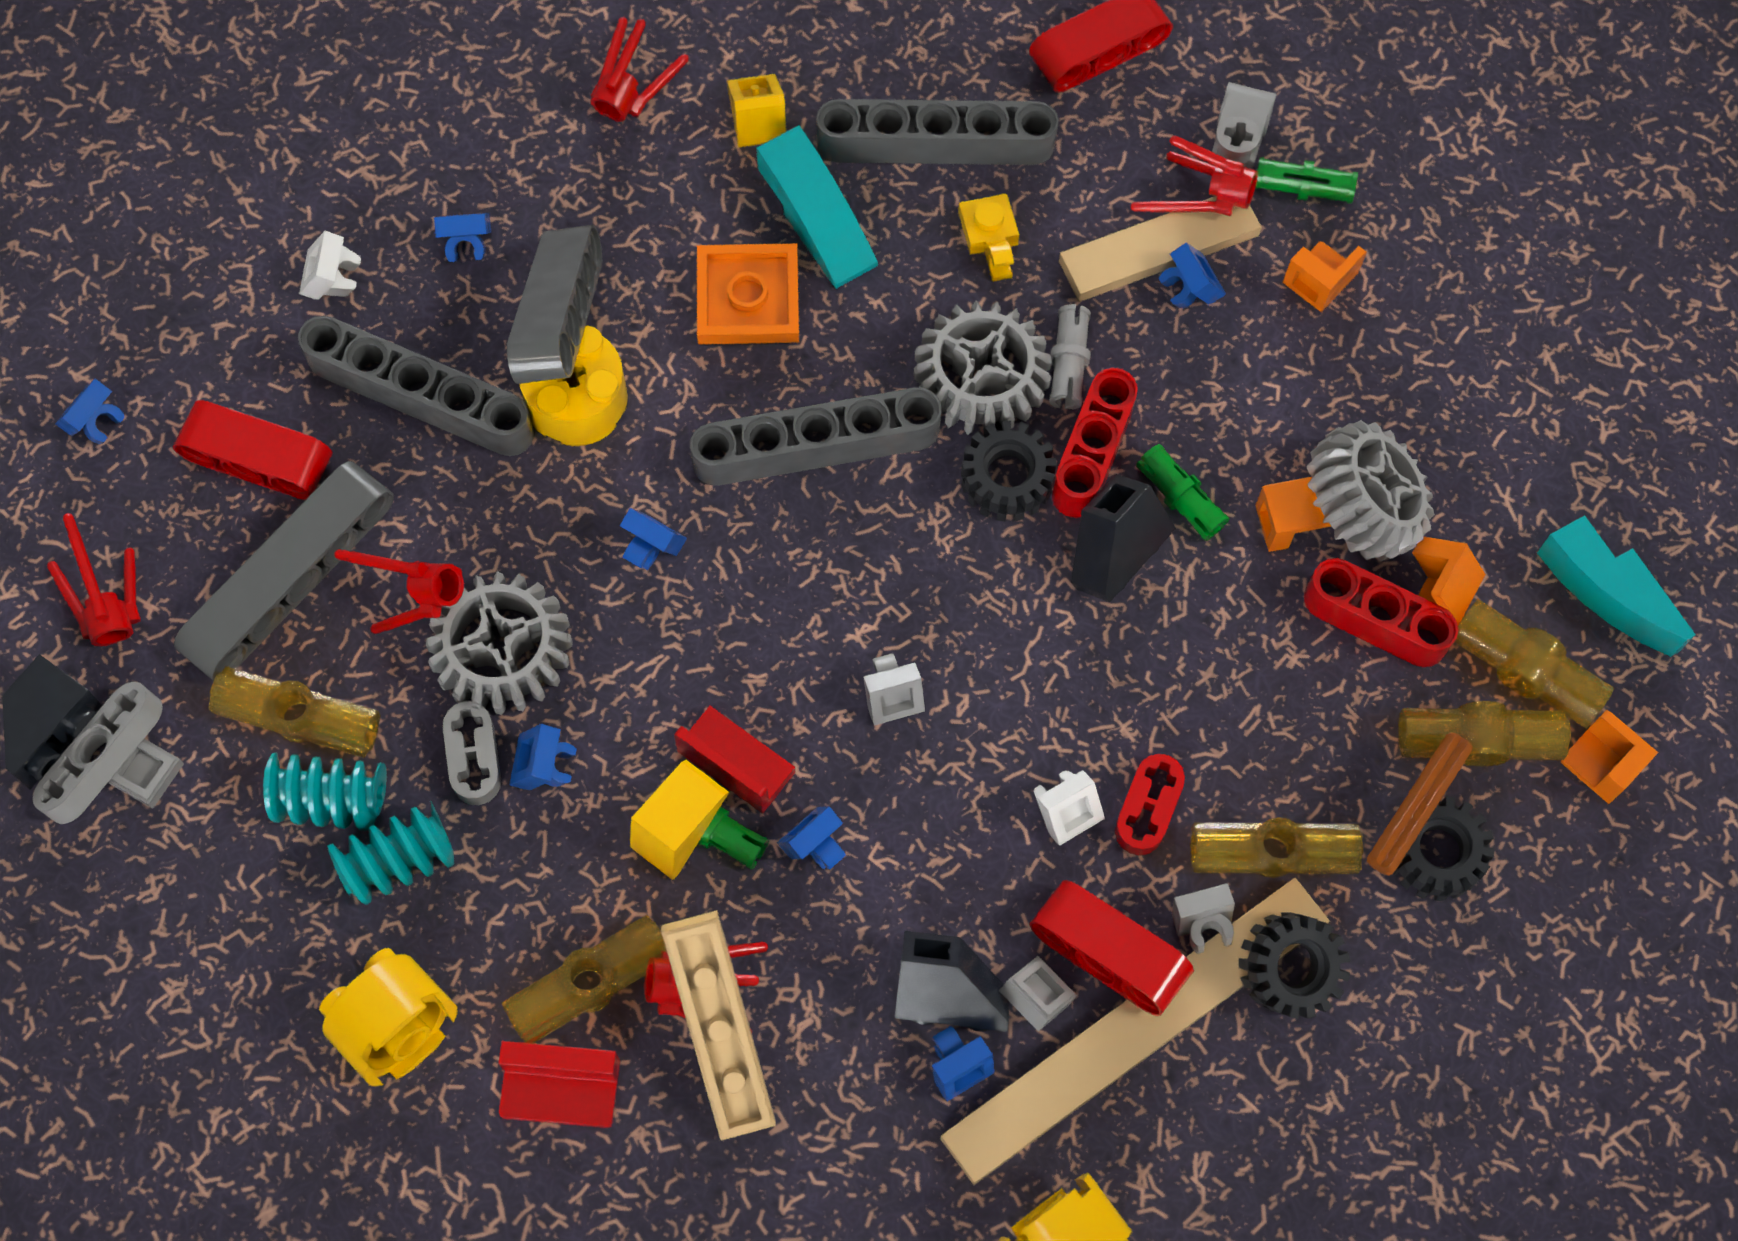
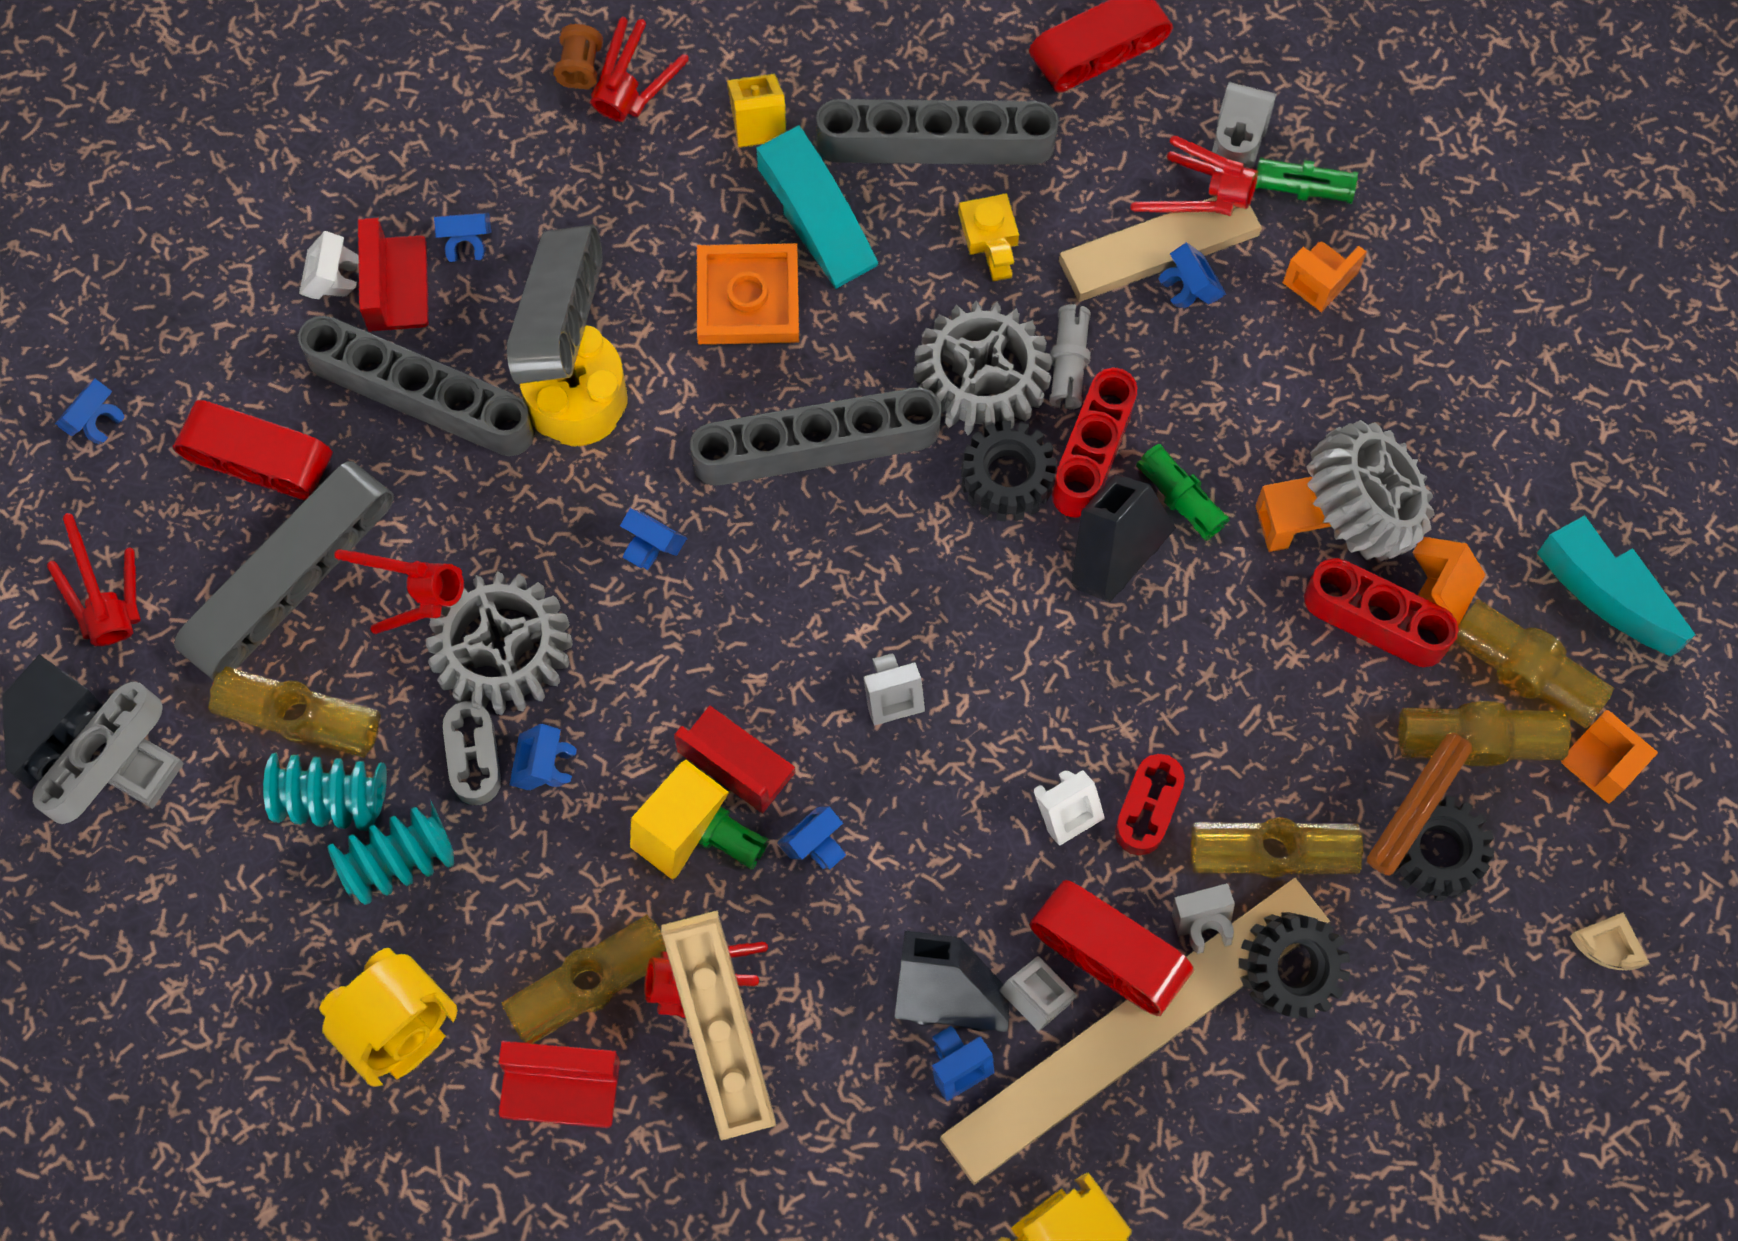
(392, 279): none -> red panel
(578, 56): none -> dark orange bush
(1611, 943): none -> tan tile

